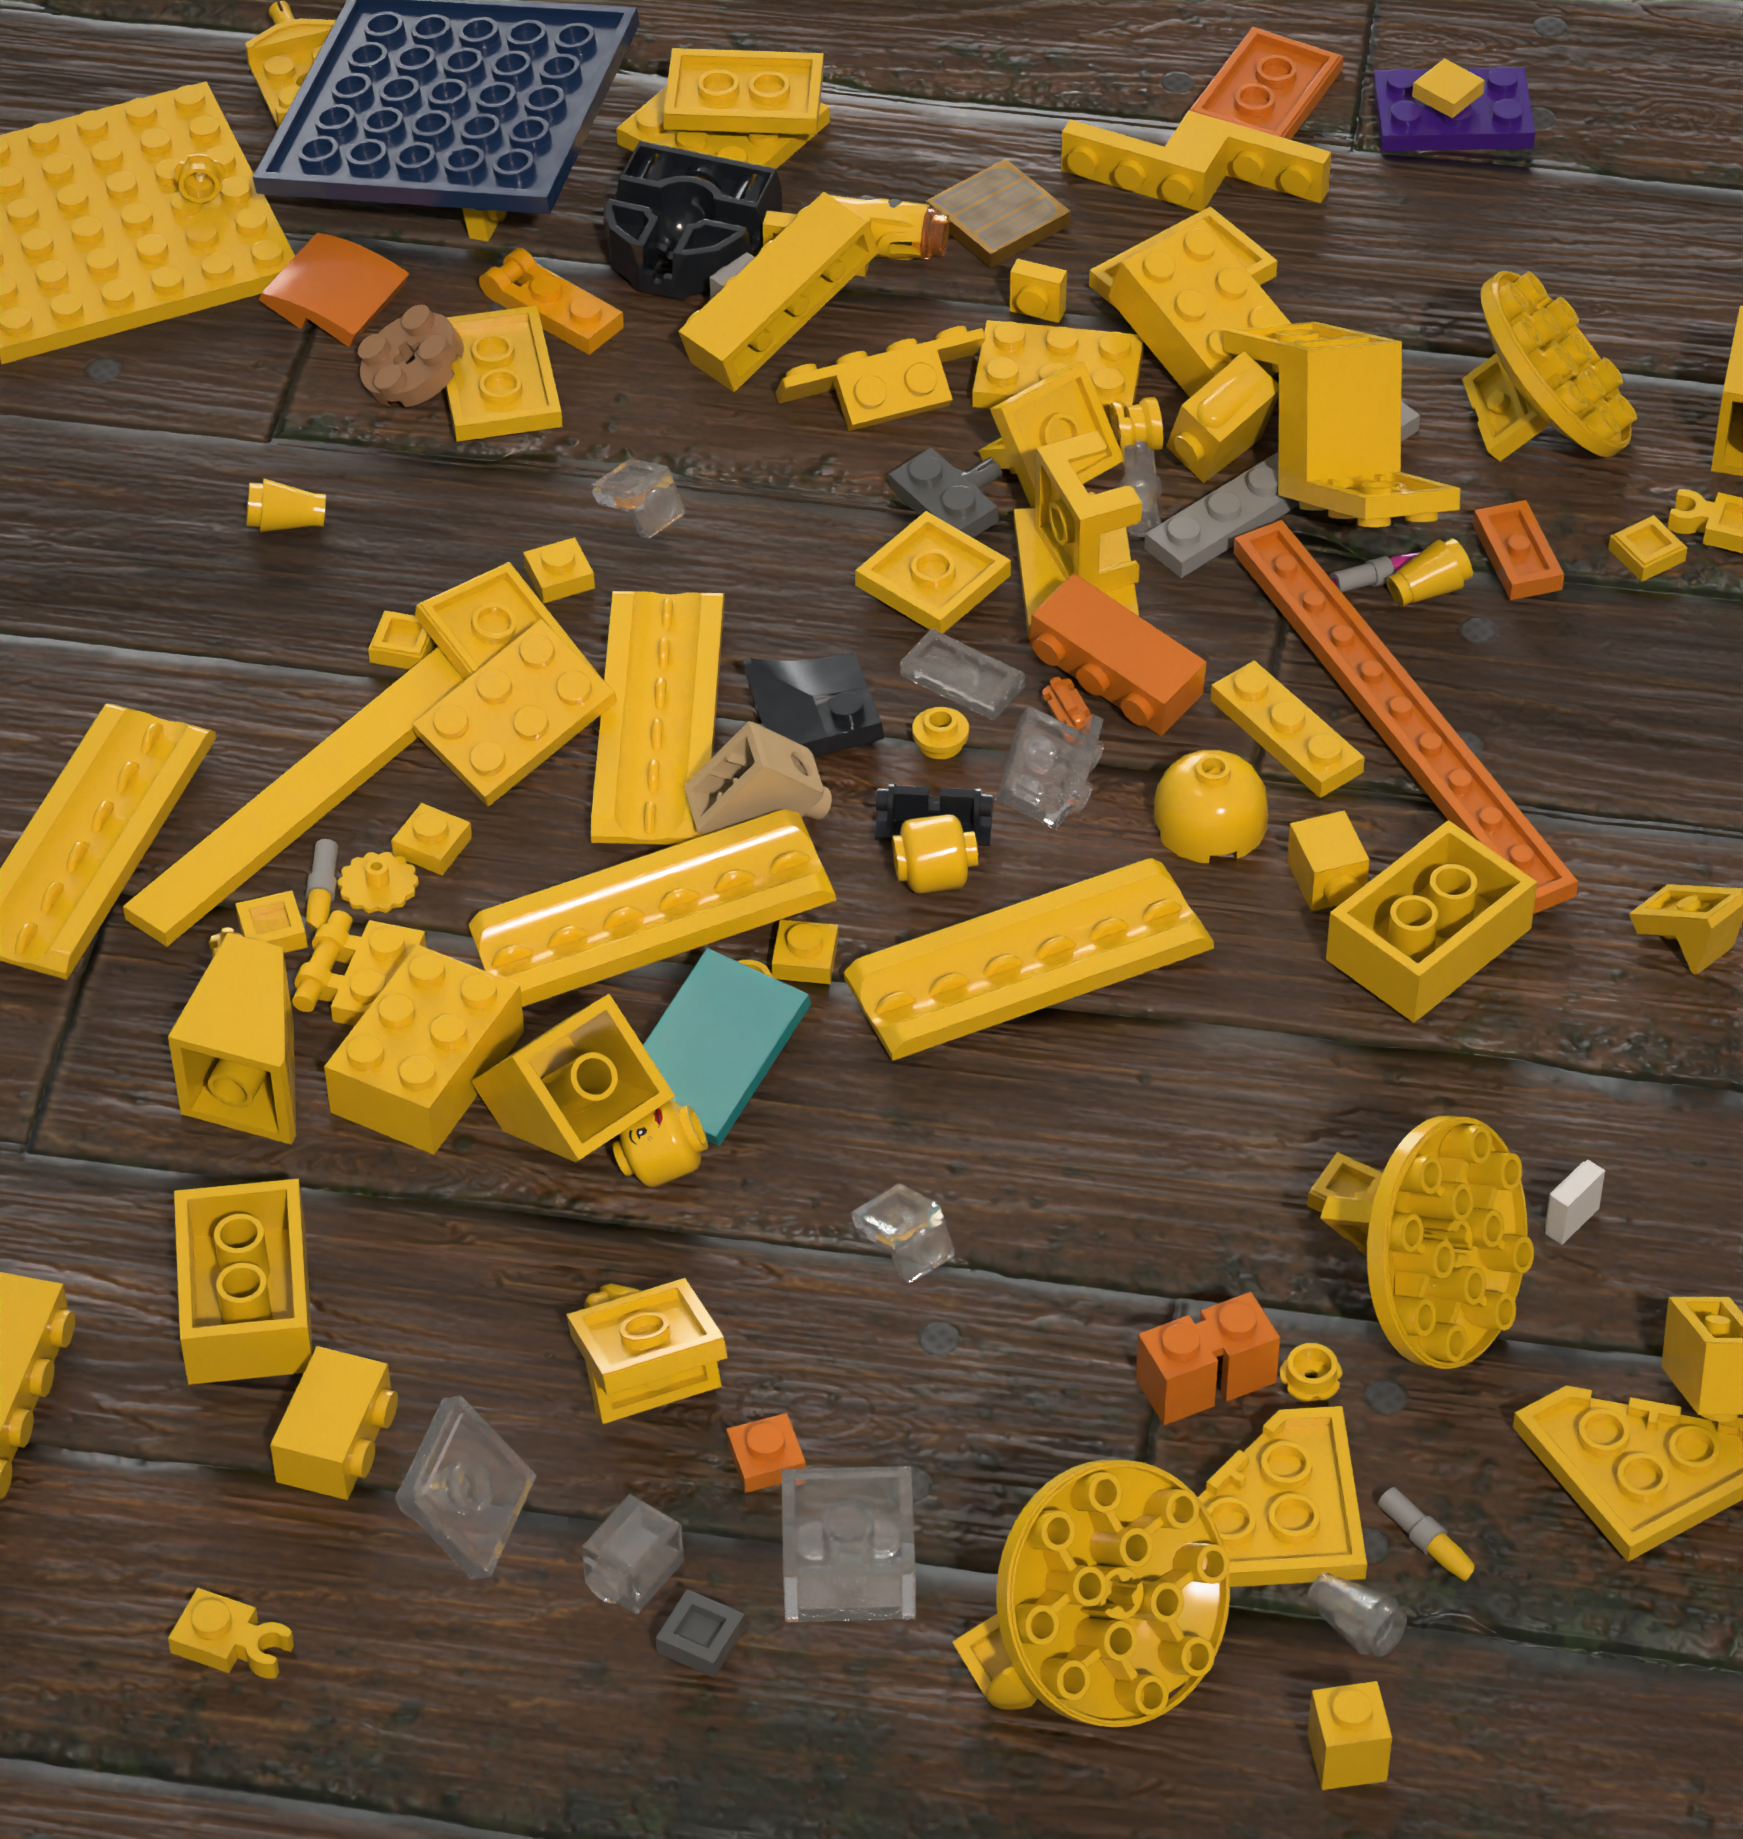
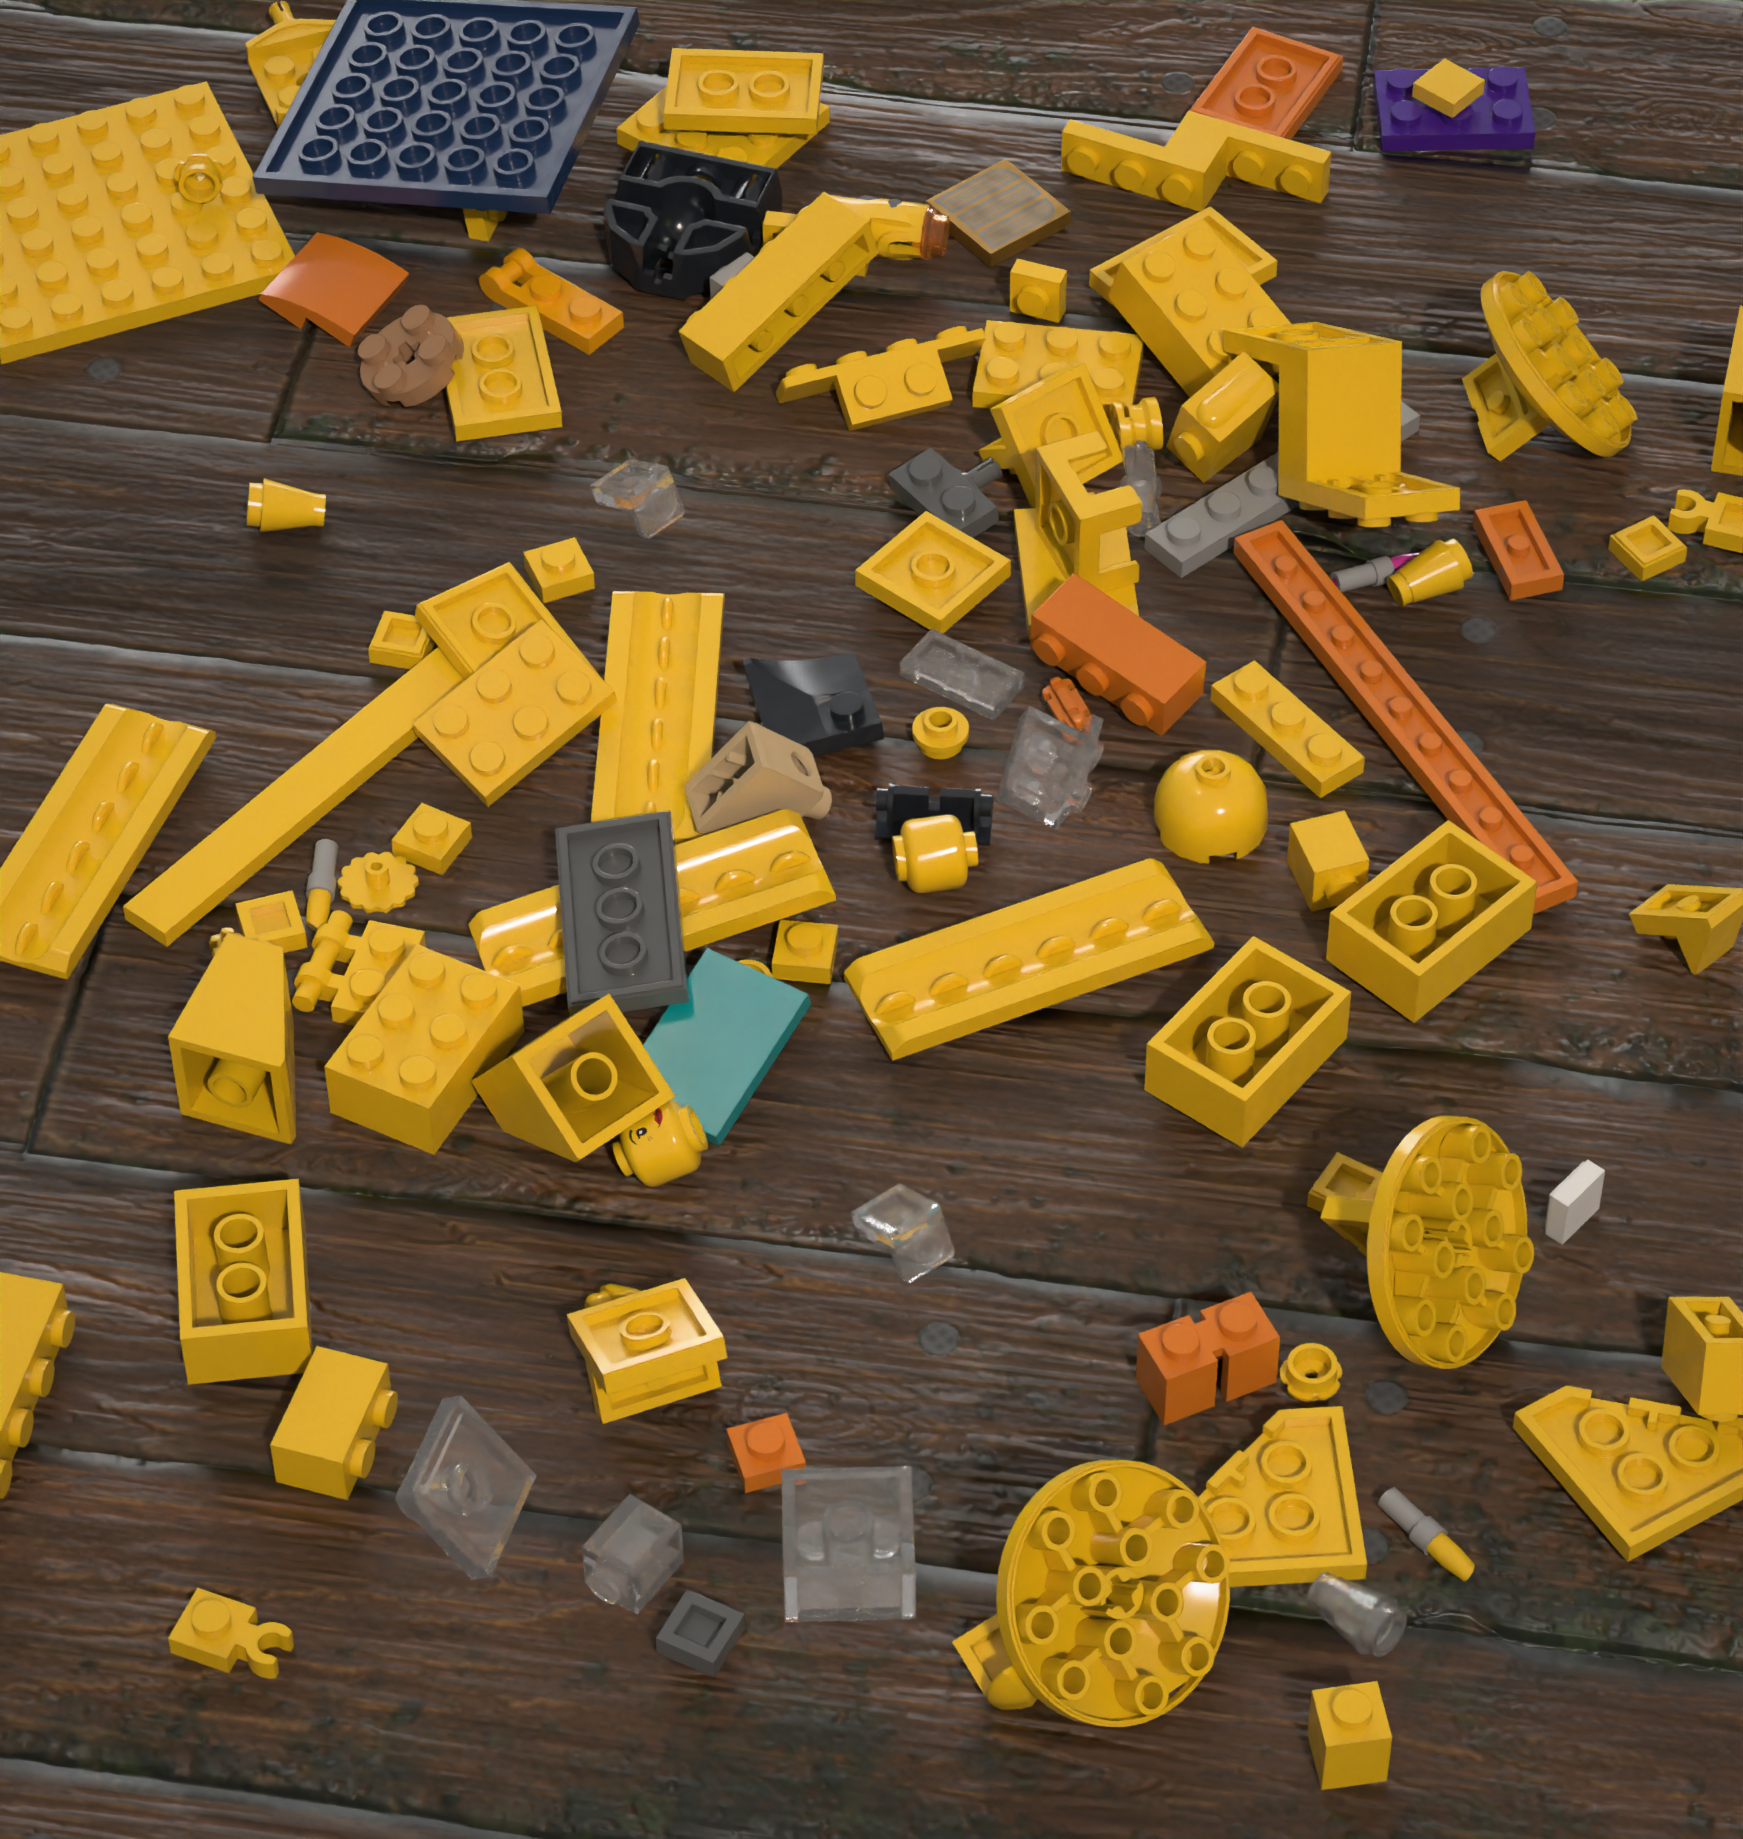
(622, 913): none -> dark grey tile
(1247, 1041): none -> yellow brick

